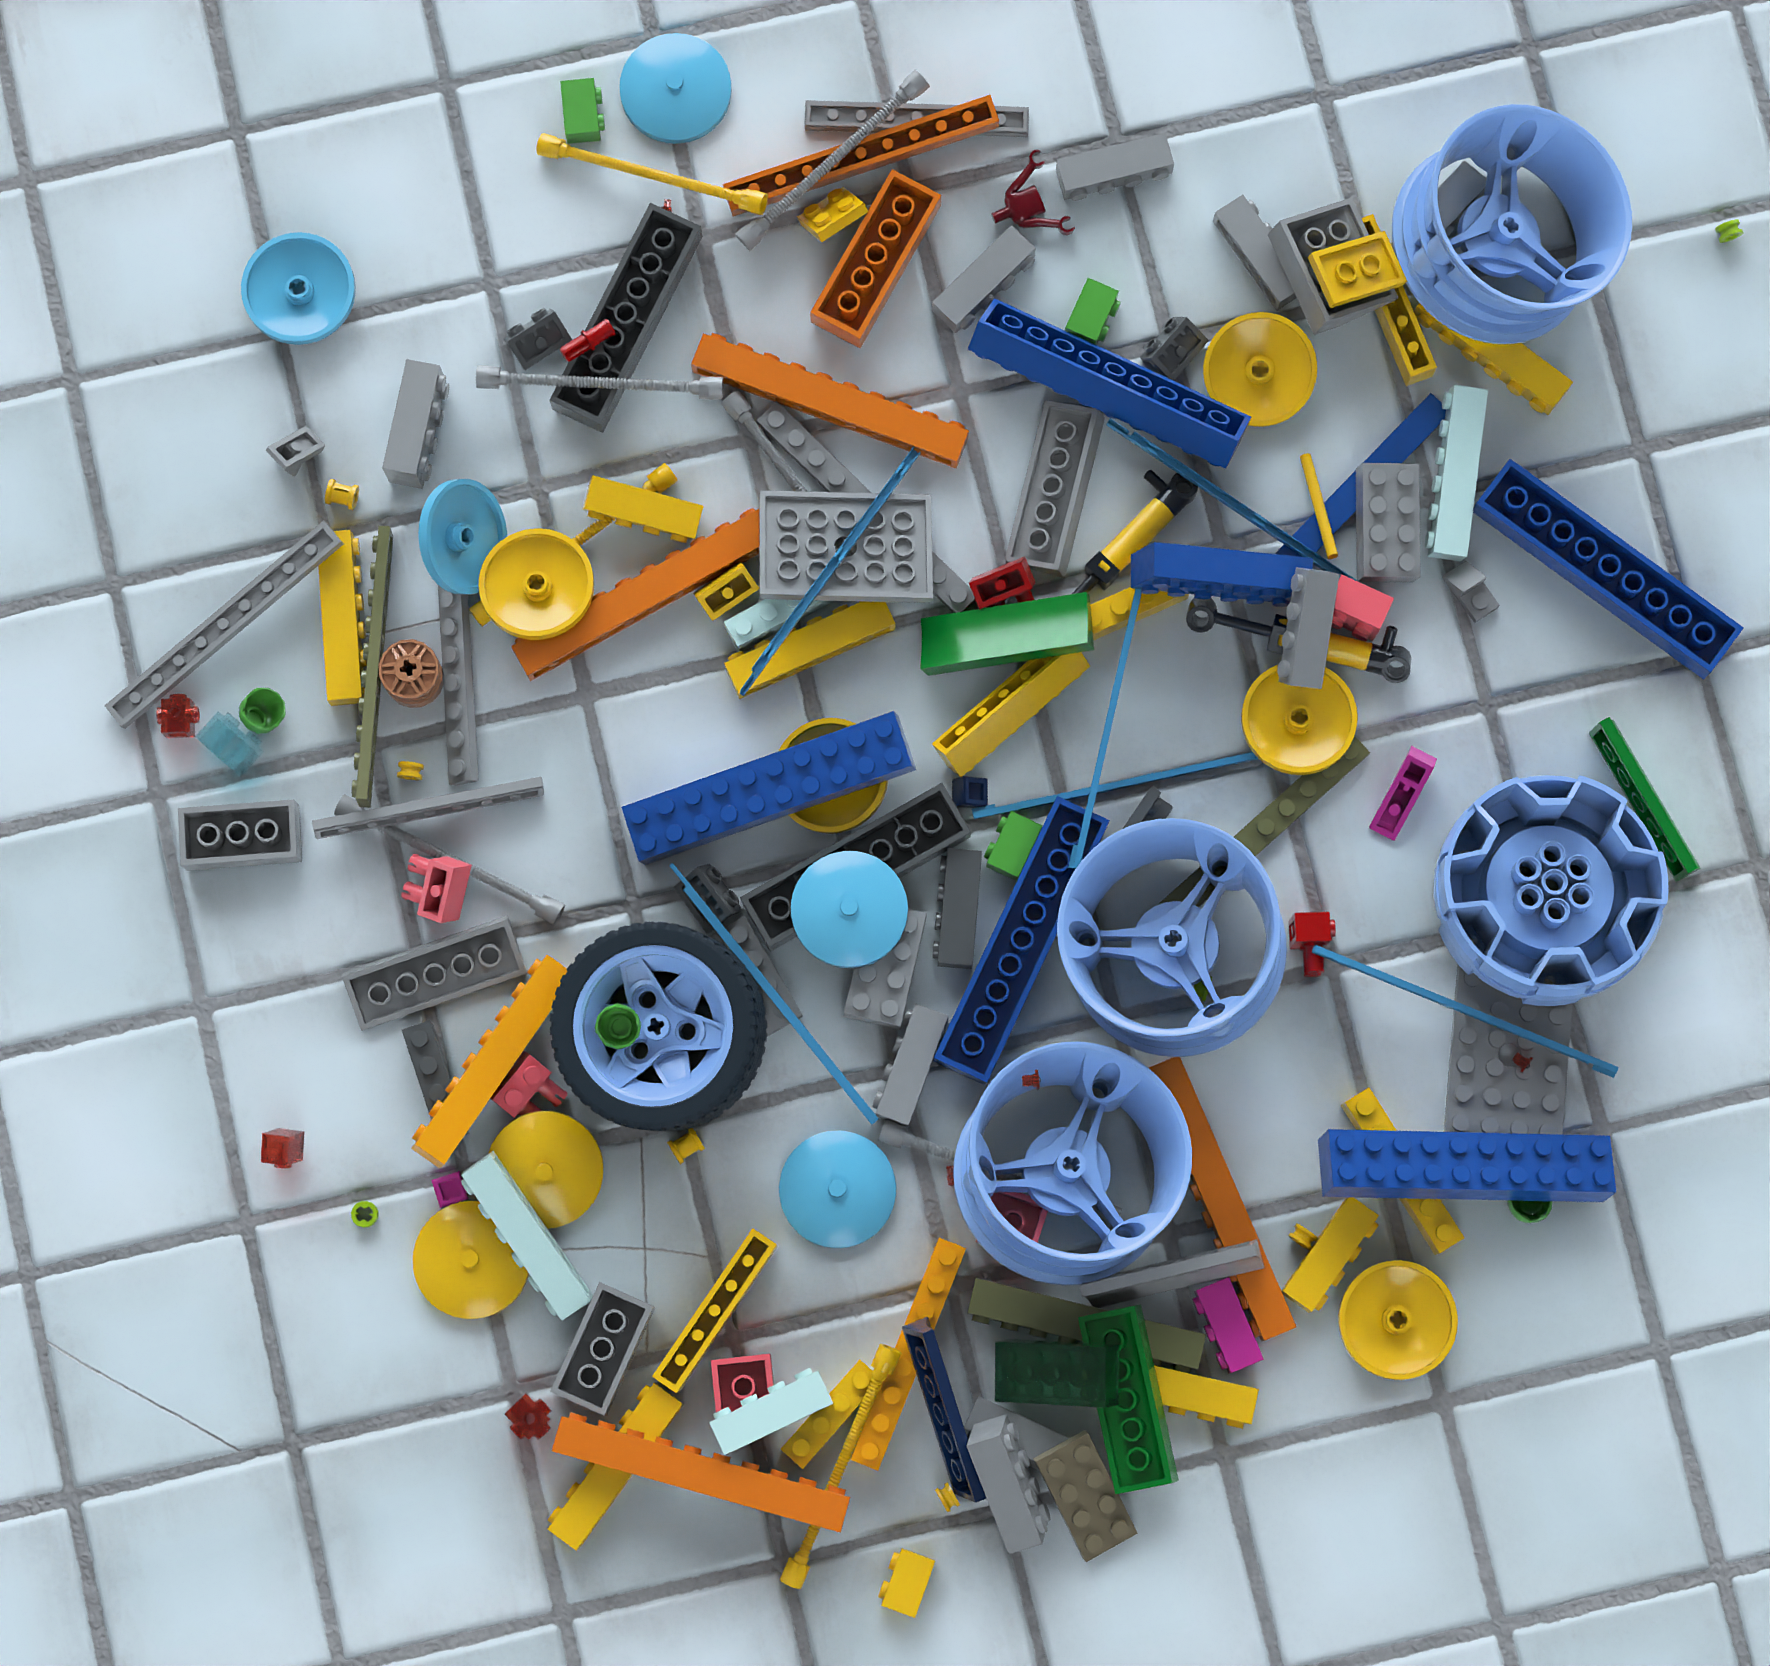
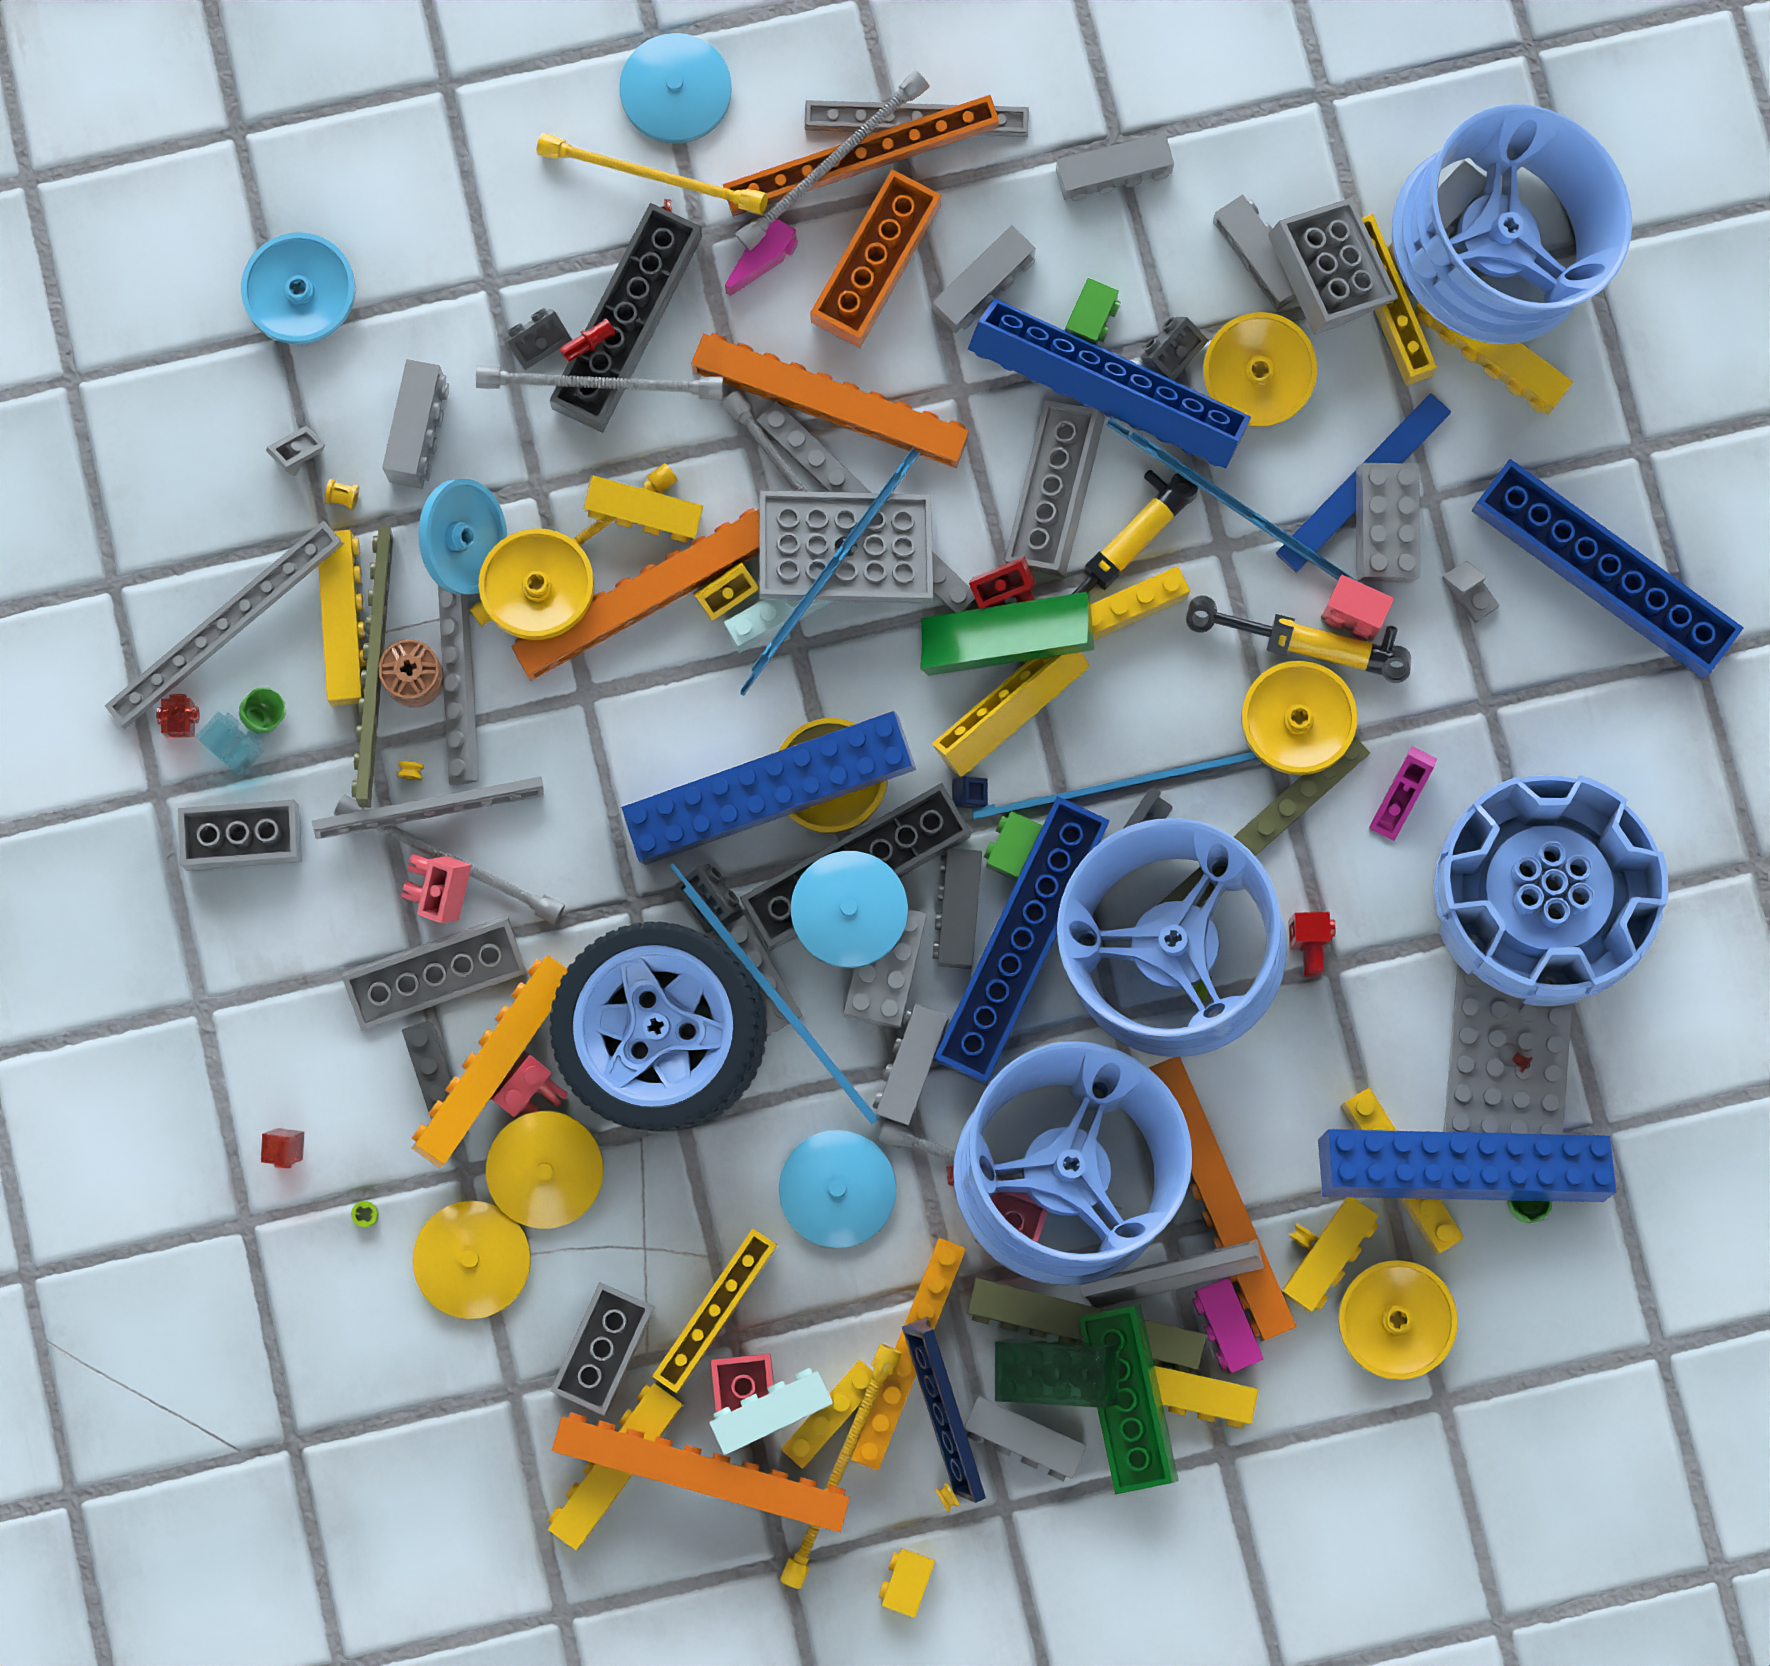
(449, 1189): dark pink tile -> none
(518, 1416): clear red brick -> none
(526, 1235): light aqua brick -> none
(581, 110): bright green brick -> none
(618, 1026): bright green hair -> none
(685, 1145): yellow bush -> none
(766, 255): none -> dark pink slope
(812, 644): yellow brick -> none
(832, 213): yellow plate -> none
(1008, 1483): light grey brick -> none
(1027, 203): dark red piece -> none
(1031, 1080): clear red piece -> none
(1077, 851): dark azure piece -> none
(1085, 1495): dark tan plate -> none
(1215, 573): blue brick -> none
(1308, 628): light grey brick -> none
(1319, 506): yellow bar -> none
(1357, 269): yellow plate -> none
(1457, 473): light aqua brick -> none
(1598, 1065): dark azure piece -> none
(1643, 798): green arch -> none
(1729, 231): lime bush -> none

